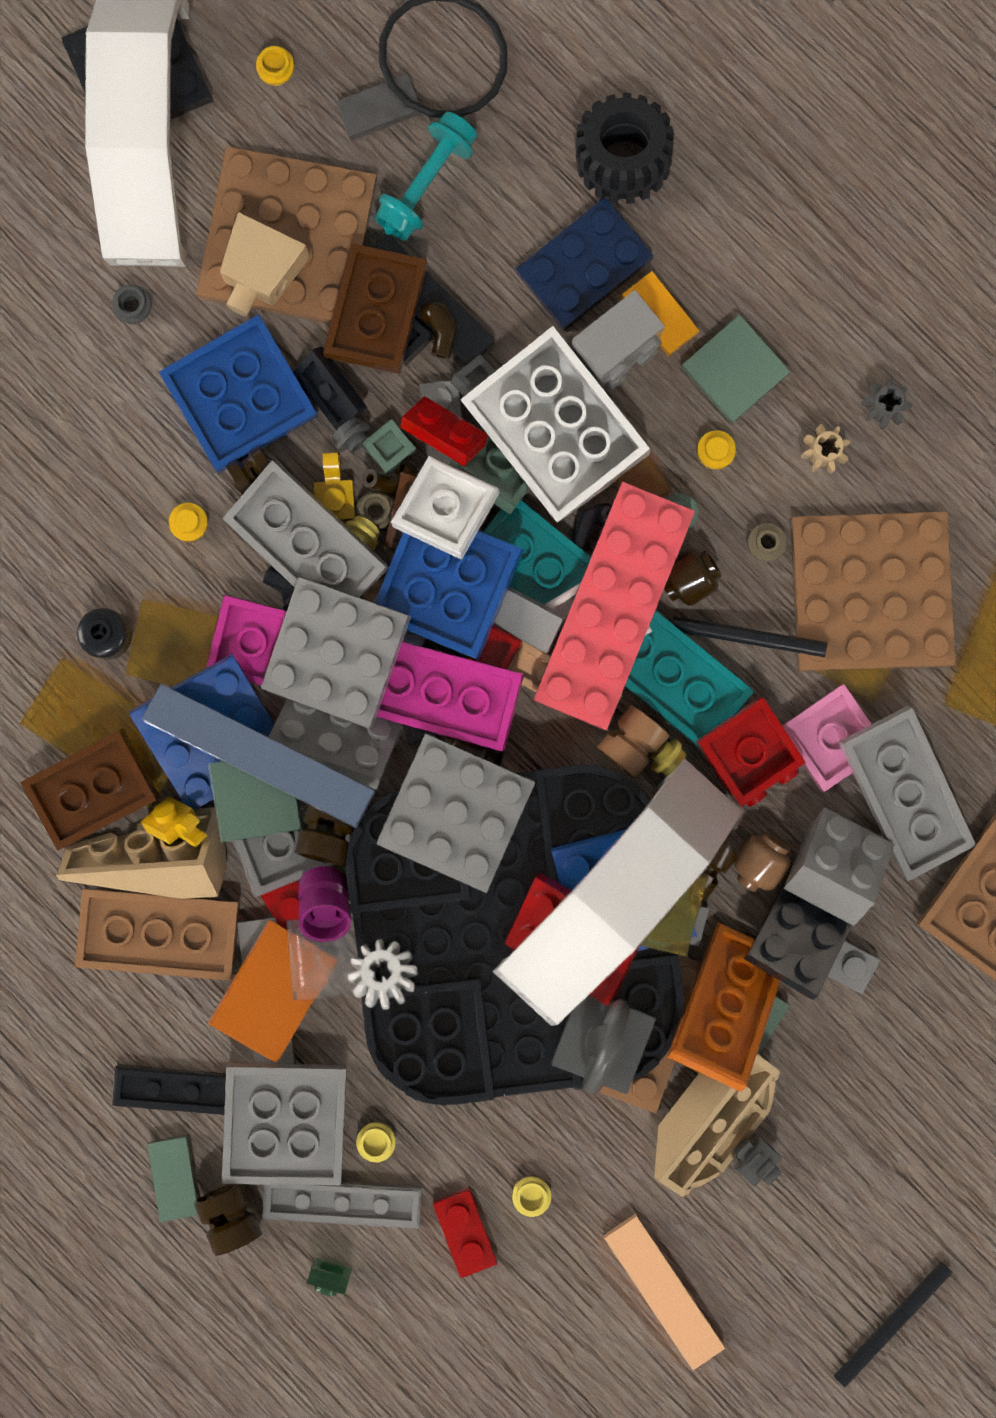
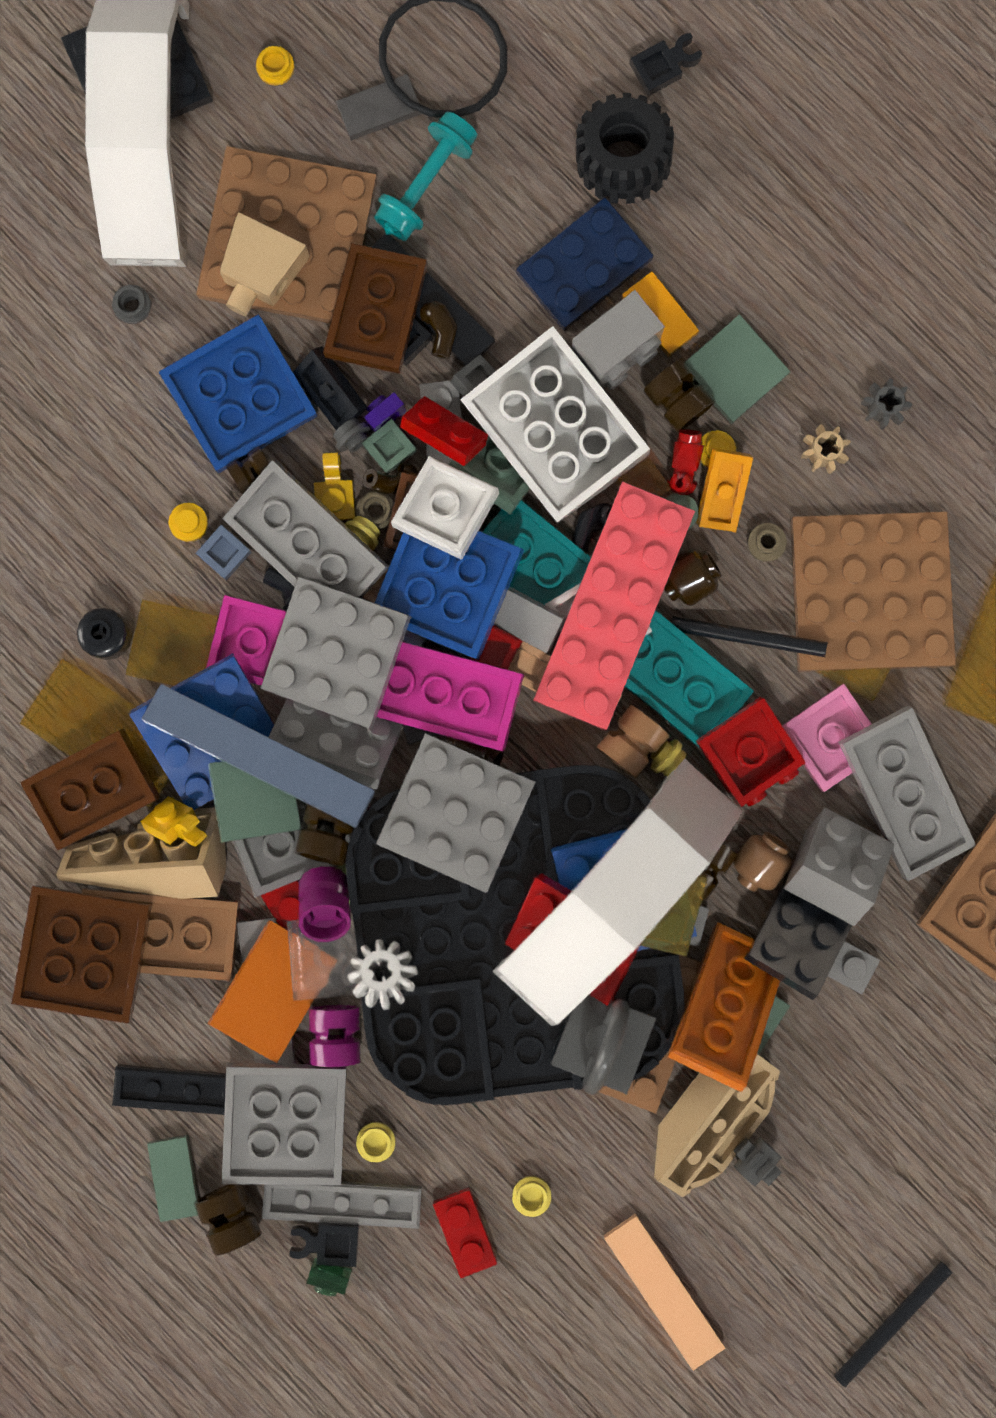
(81, 954): none -> reddish brown plate
(223, 552): none -> sand blue plate
(333, 1244): none -> black plate
(334, 1049): none -> magenta wheel
(384, 410): none -> dark purple plate
(661, 66): none -> black plate
(679, 395): none -> dark brown wheel
(686, 461): none -> red arm
(724, 490): none -> light orange plate

